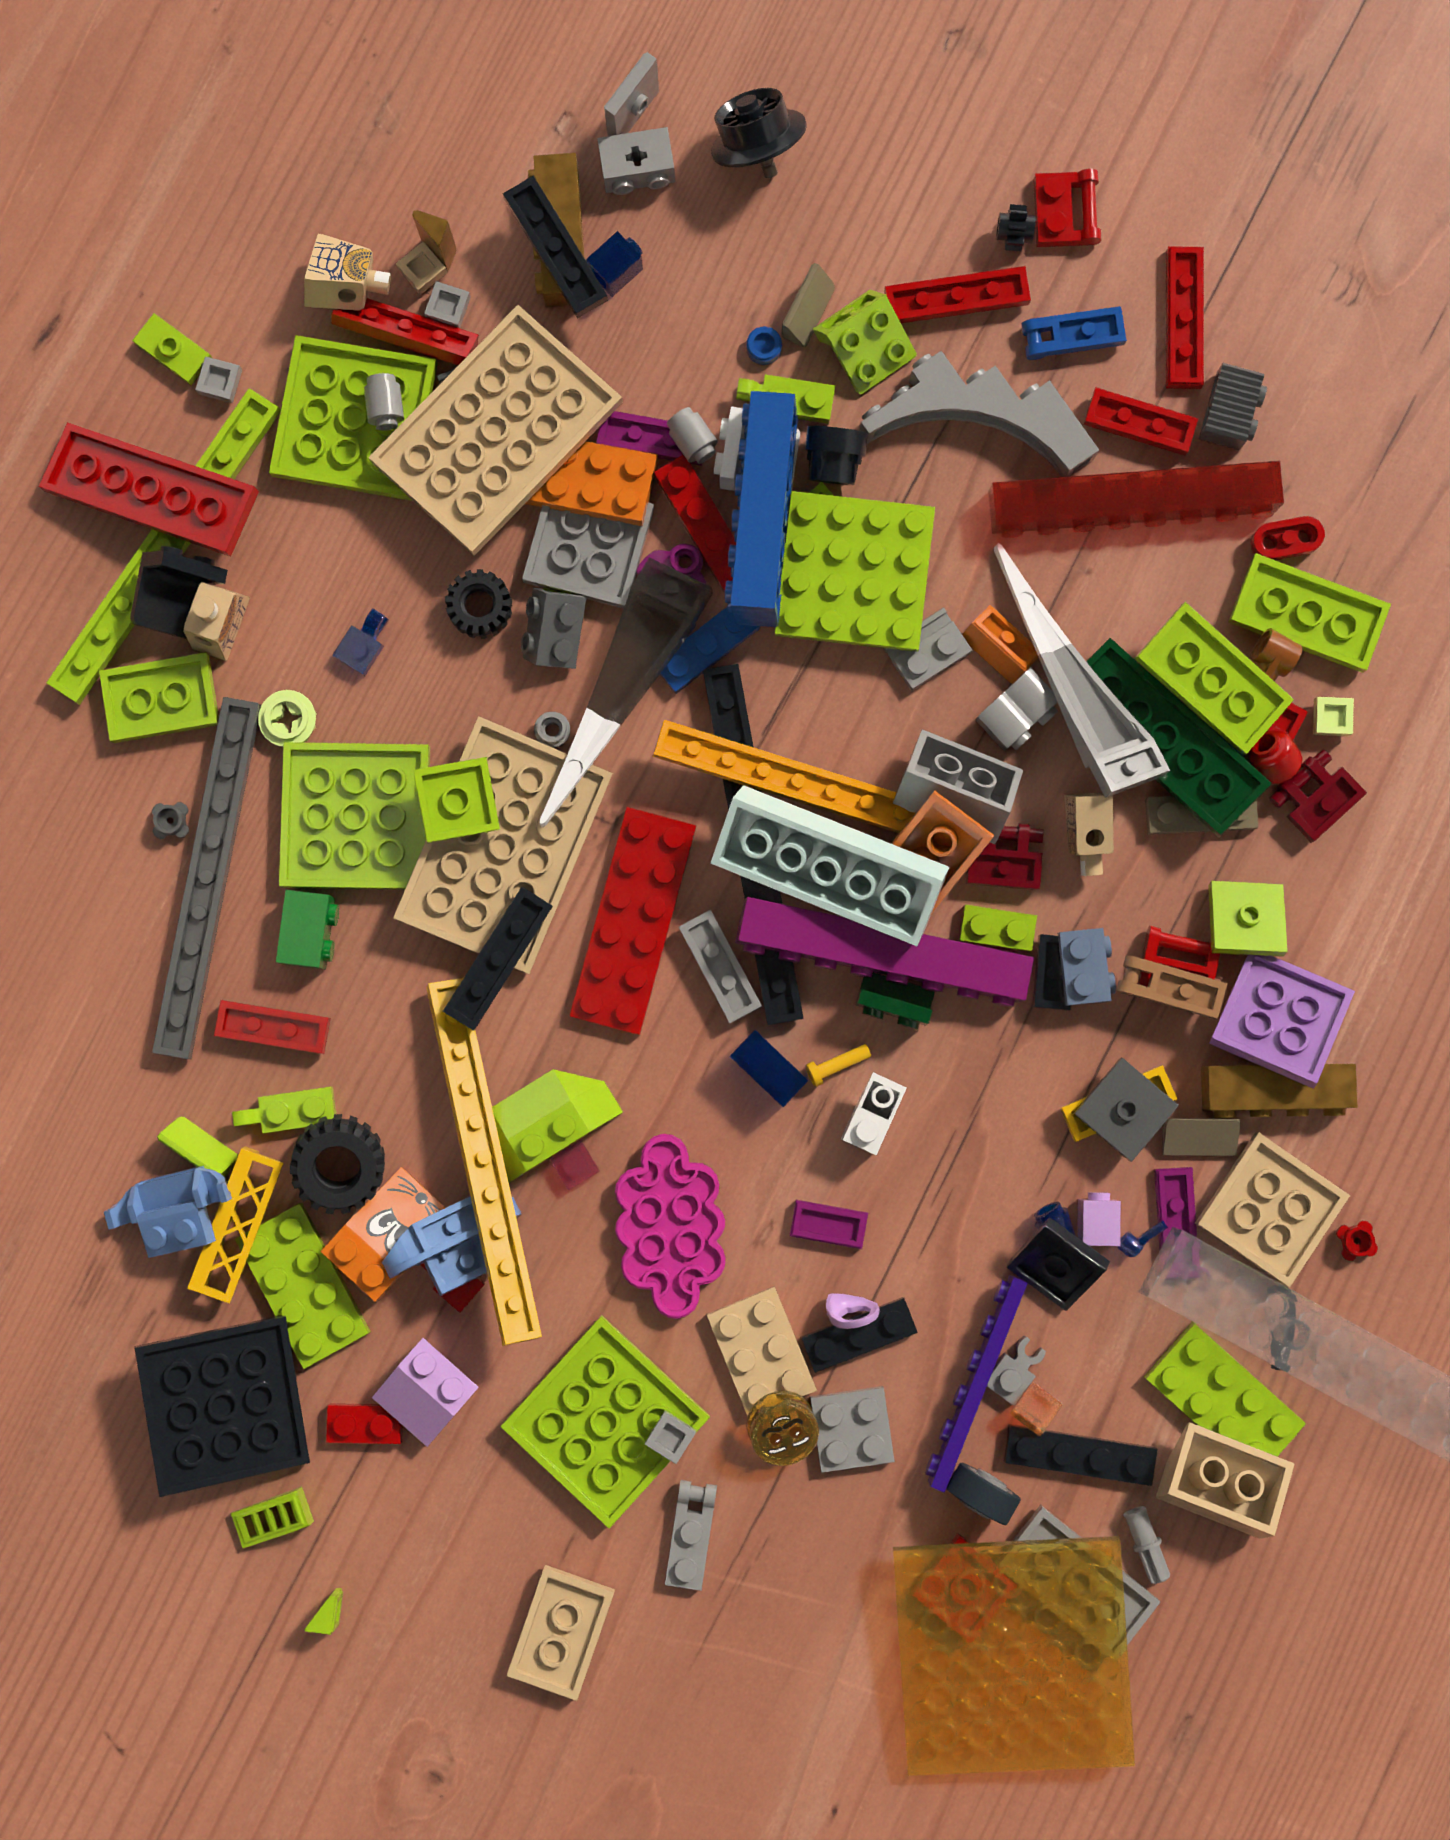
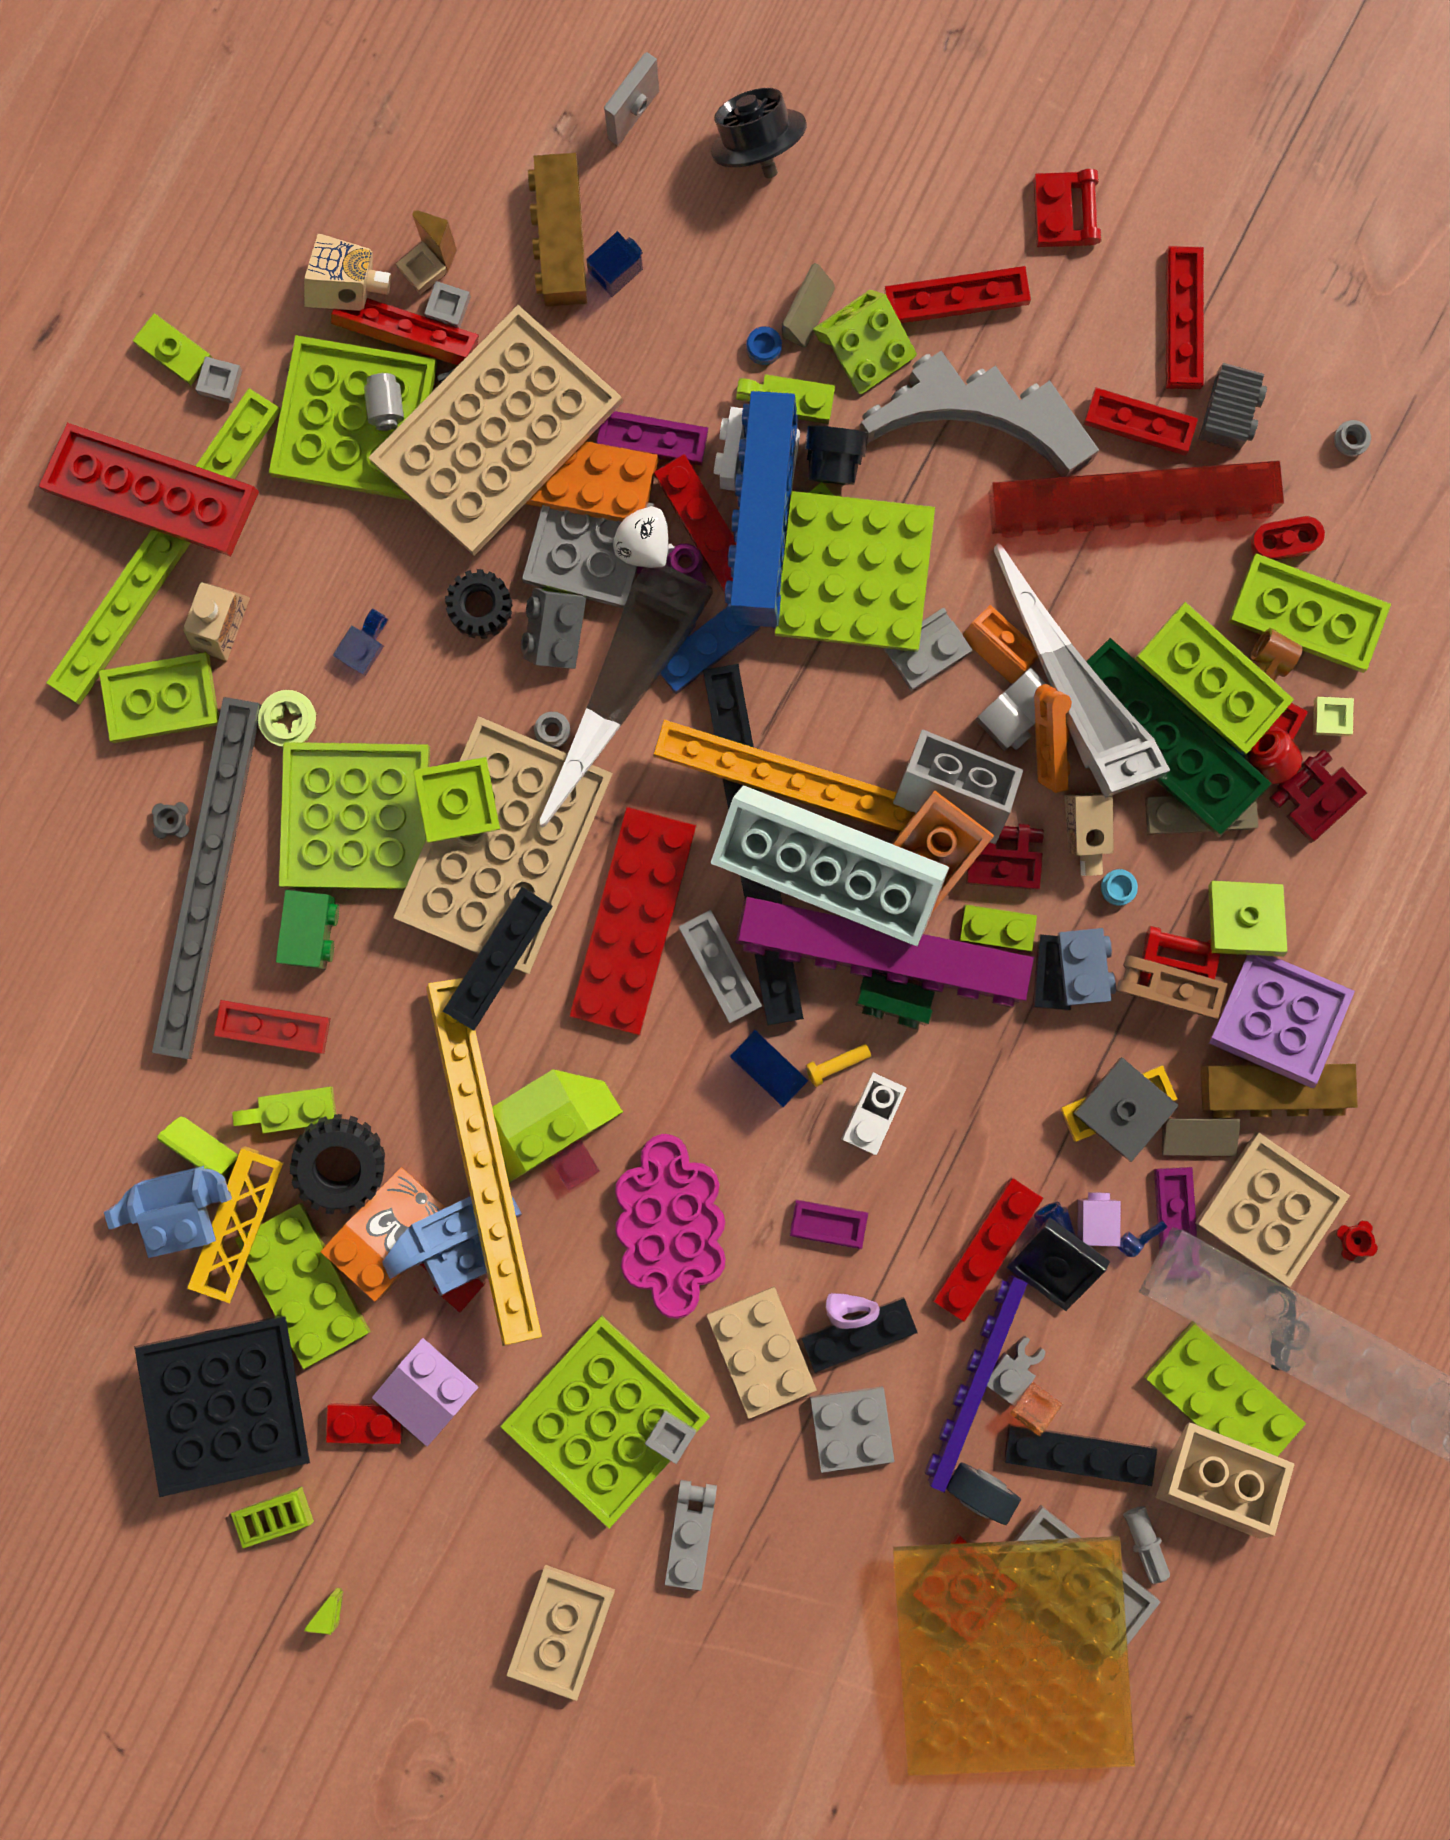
(168, 587): black bracket -> none
(555, 247): black plate -> none
(643, 539): none -> white piece
(648, 147): light grey brick -> none
(692, 435): light grey brick -> none
(782, 1428): clear yellow head -> none
(987, 1249): none -> red plate
(1015, 227): black gear -> none
(1052, 737): none -> orange plate
(1074, 332): blue plate -> none
(1119, 887): none -> medium azure plate
(1354, 428): none -> light grey plate

